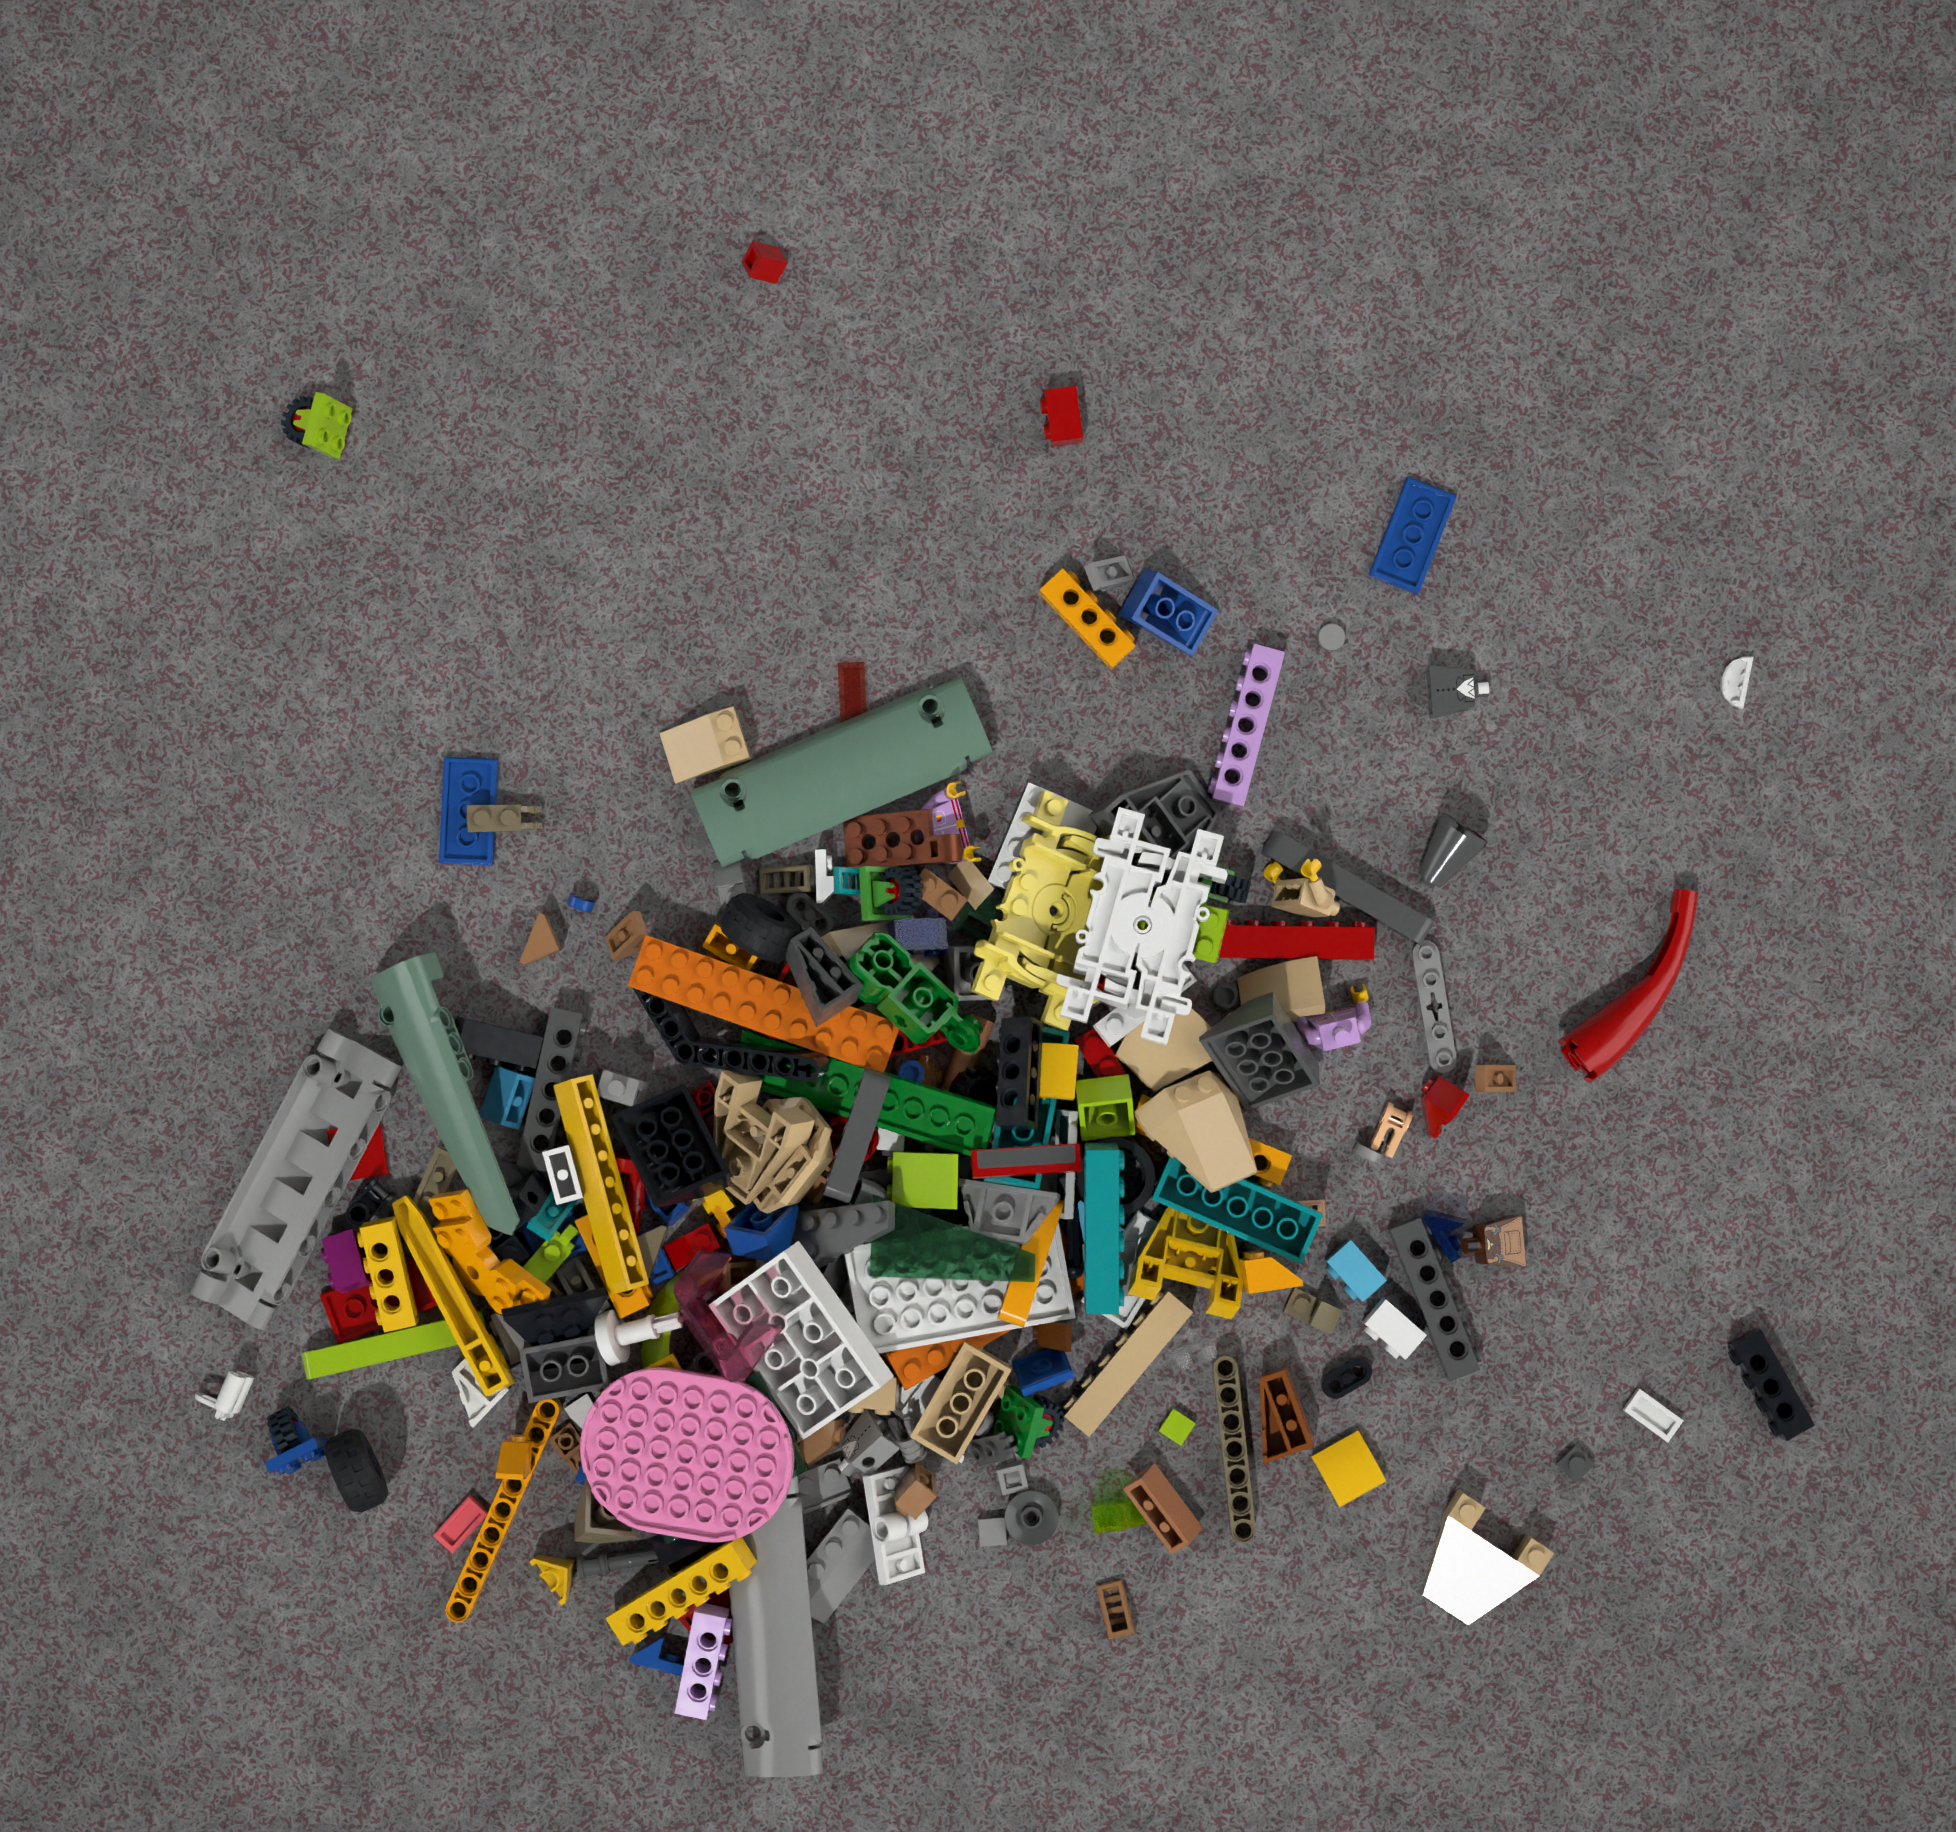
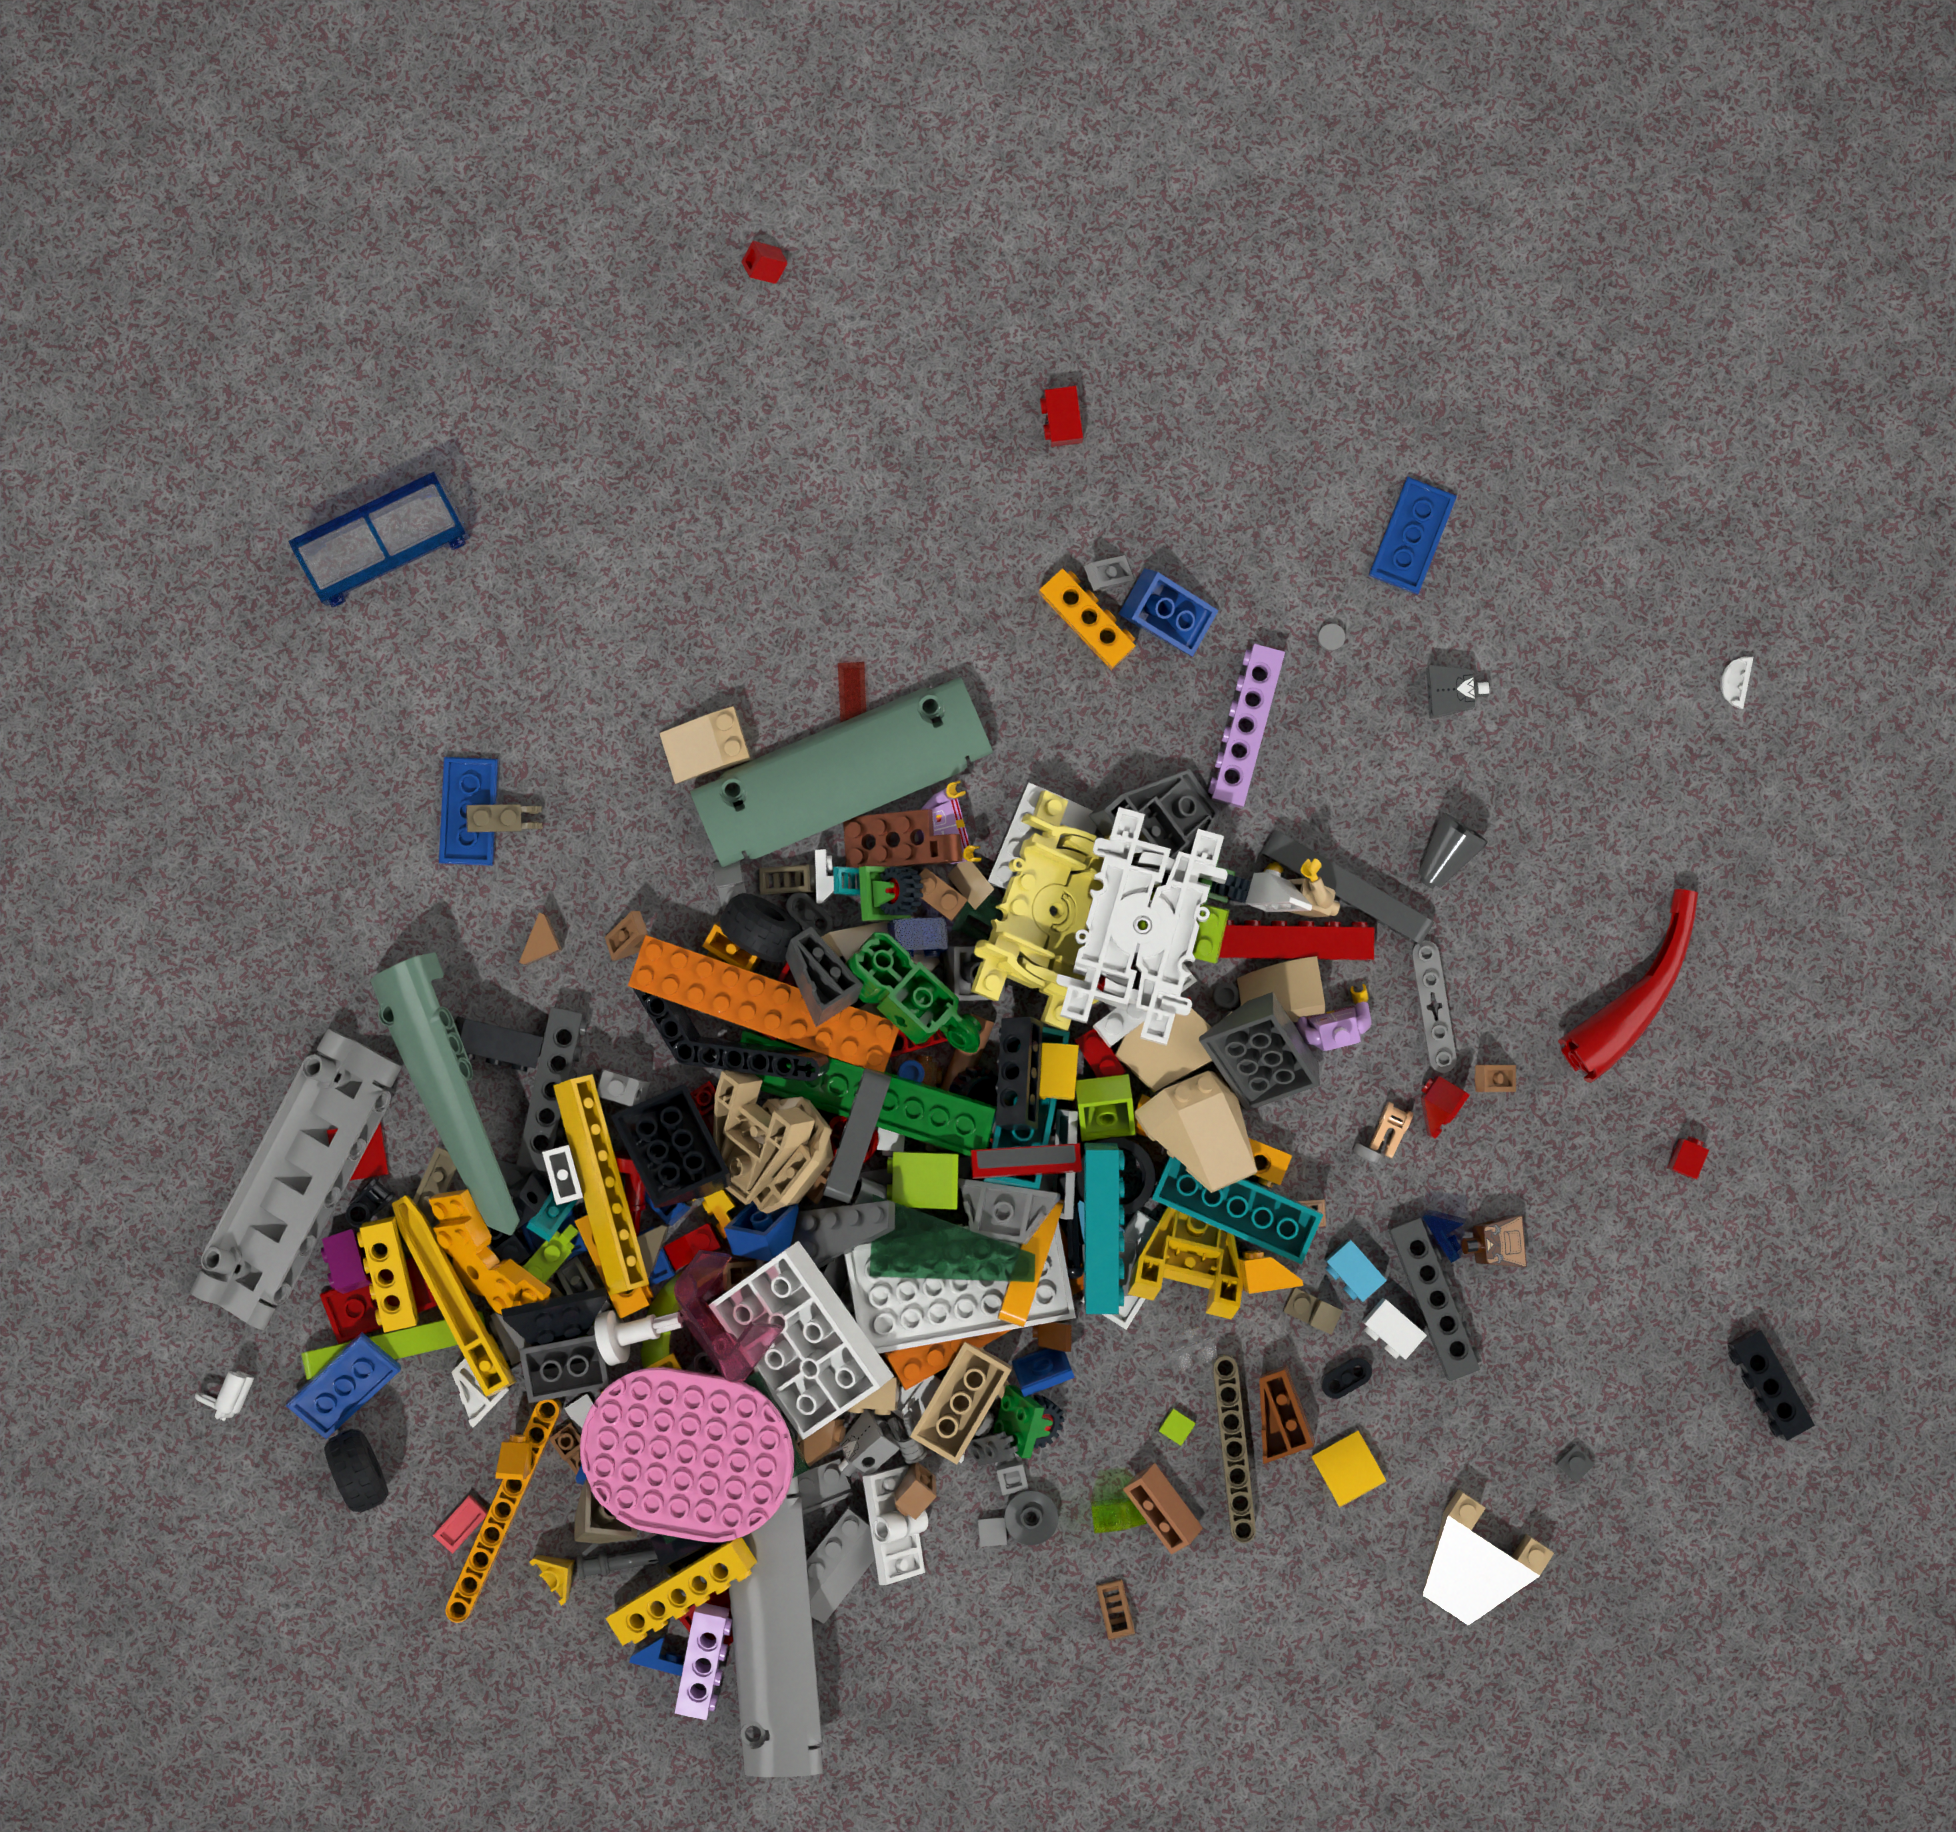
(291, 1442): plate -> none
(318, 423): lime plate -> none
(343, 1385): none -> blue tile
(379, 538): none -> windscreen
(507, 1097): dark azure brick -> none
(580, 903): blue tile -> none
(1127, 1363): tan brick -> none
(1275, 894): none -> white slope
(1652, 1415): white tile -> none
(1688, 1157): none -> red brick

